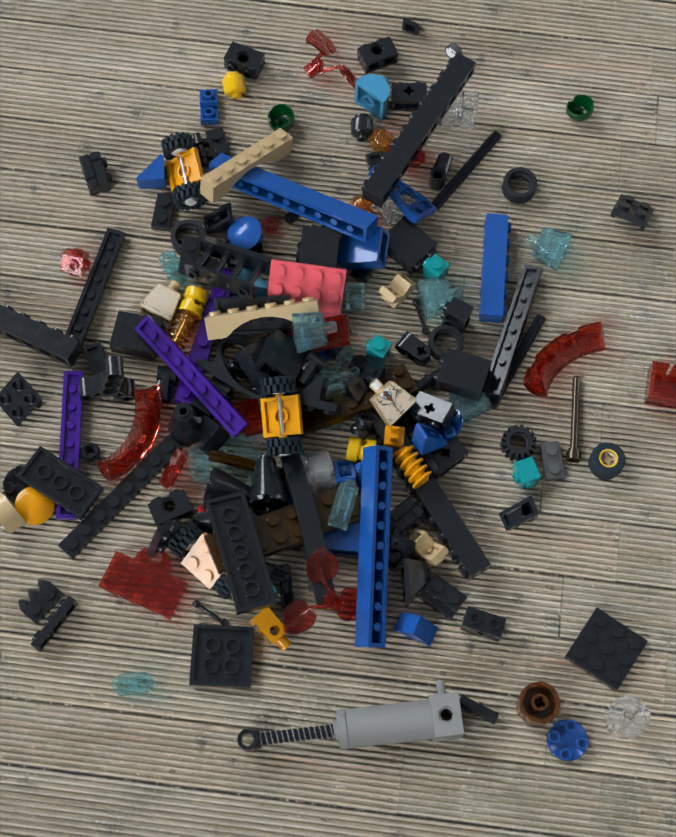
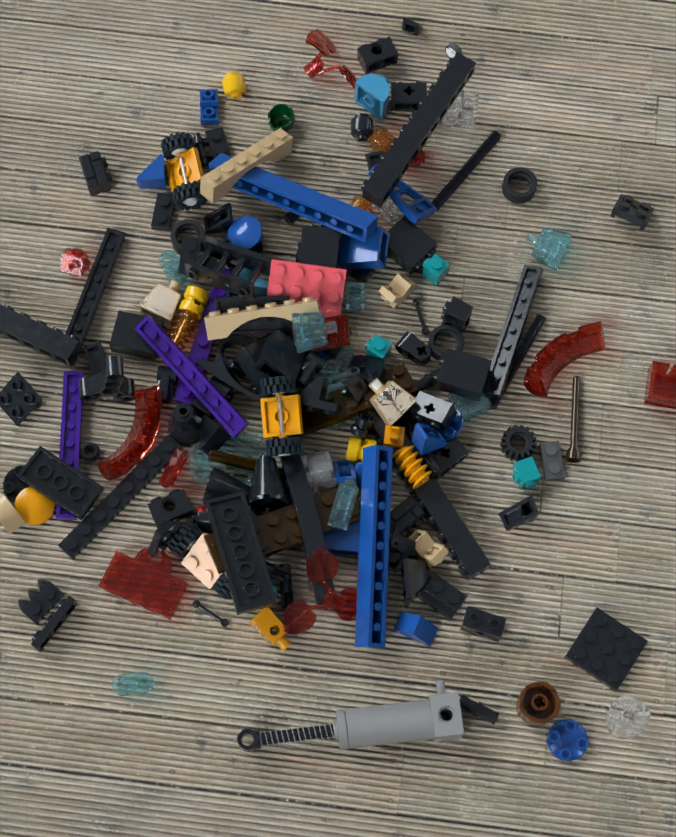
(221, 656): black plate -> none
(237, 54): black brick -> none
(251, 413): clear red plate -> none
(270, 229): clear red plate -> none
(434, 295): clear light blue torso -> none
(440, 171): black piece -> none
(493, 268): blue brick -> none
(580, 108): dark green hair -> none
(609, 454): black wheel -> none

